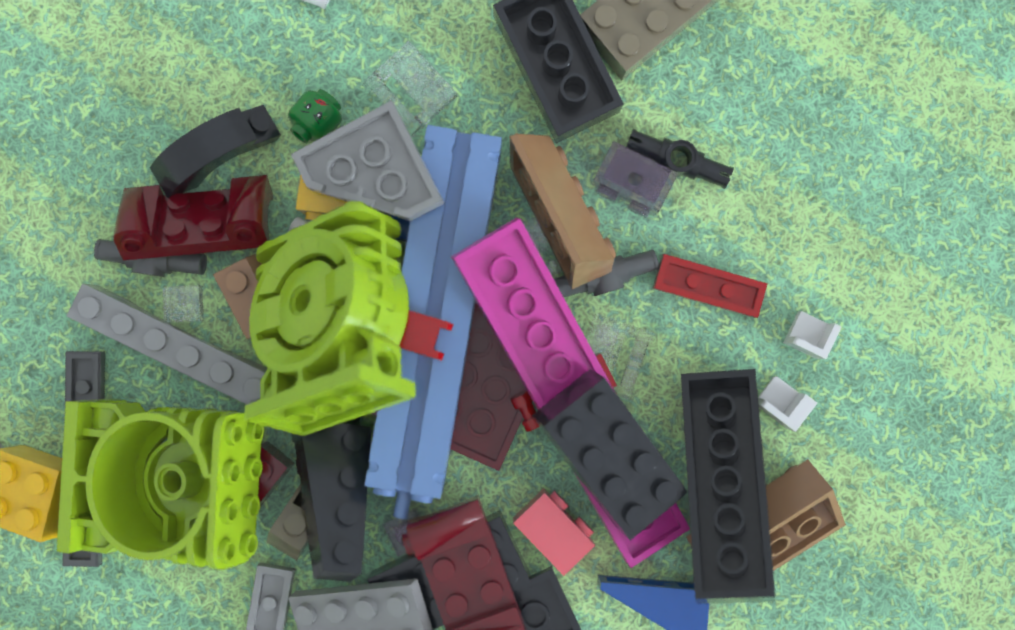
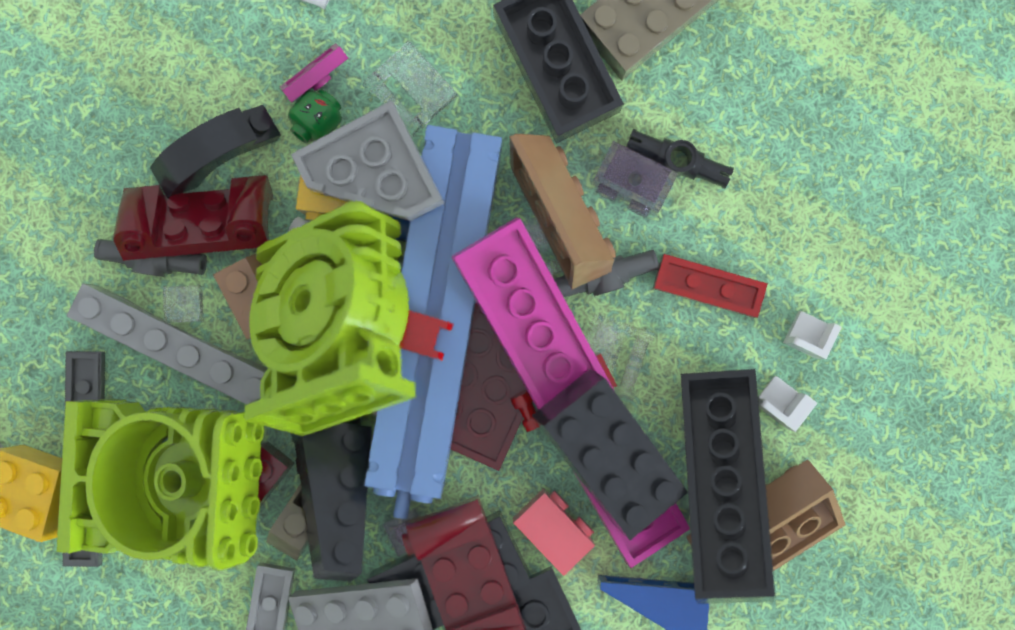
(315, 73): none -> dark pink plate

